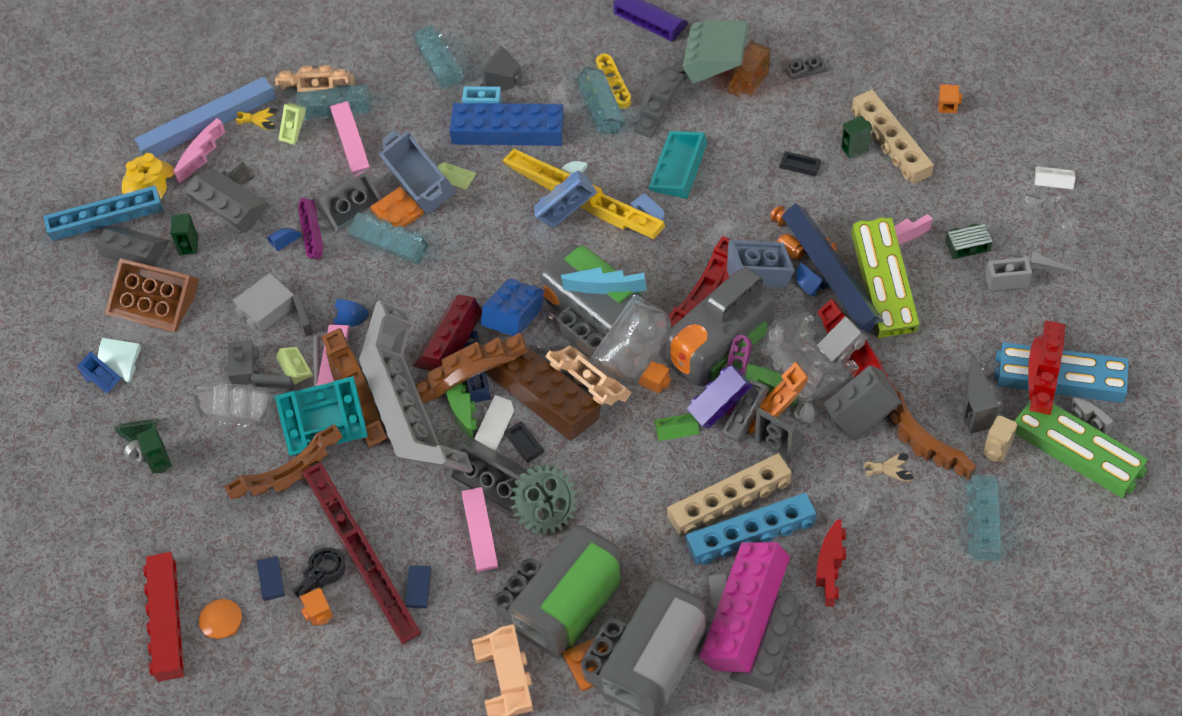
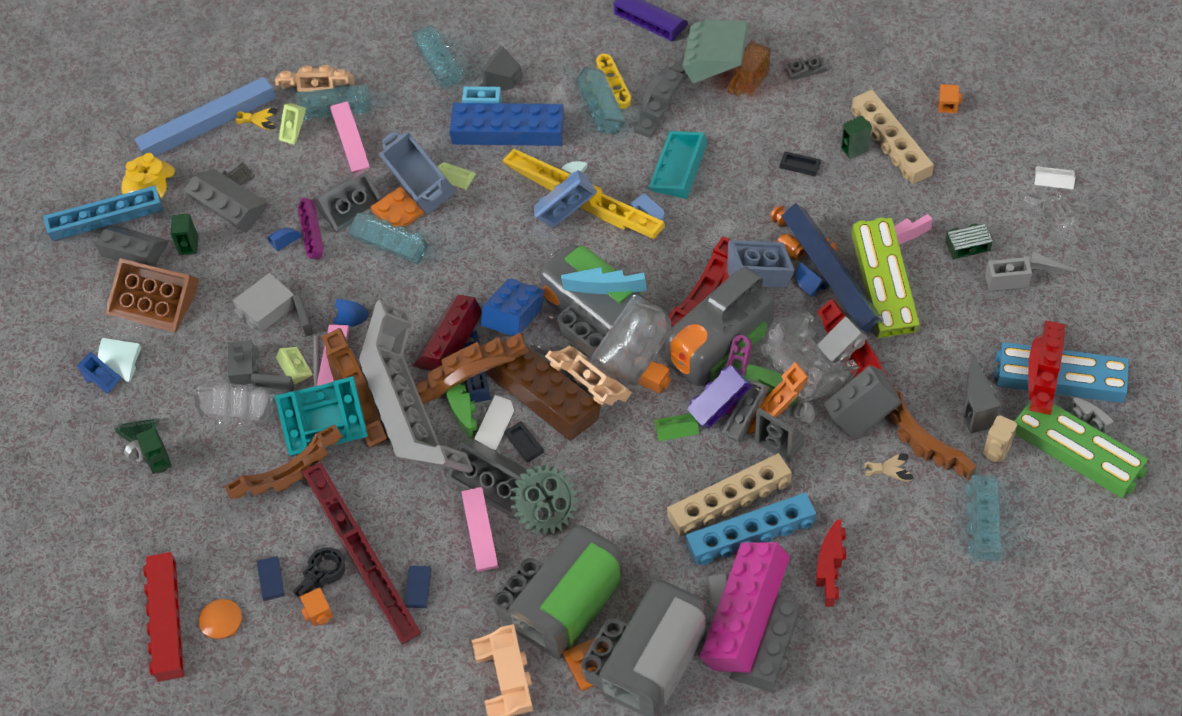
(196, 153): bright pink slope -> none

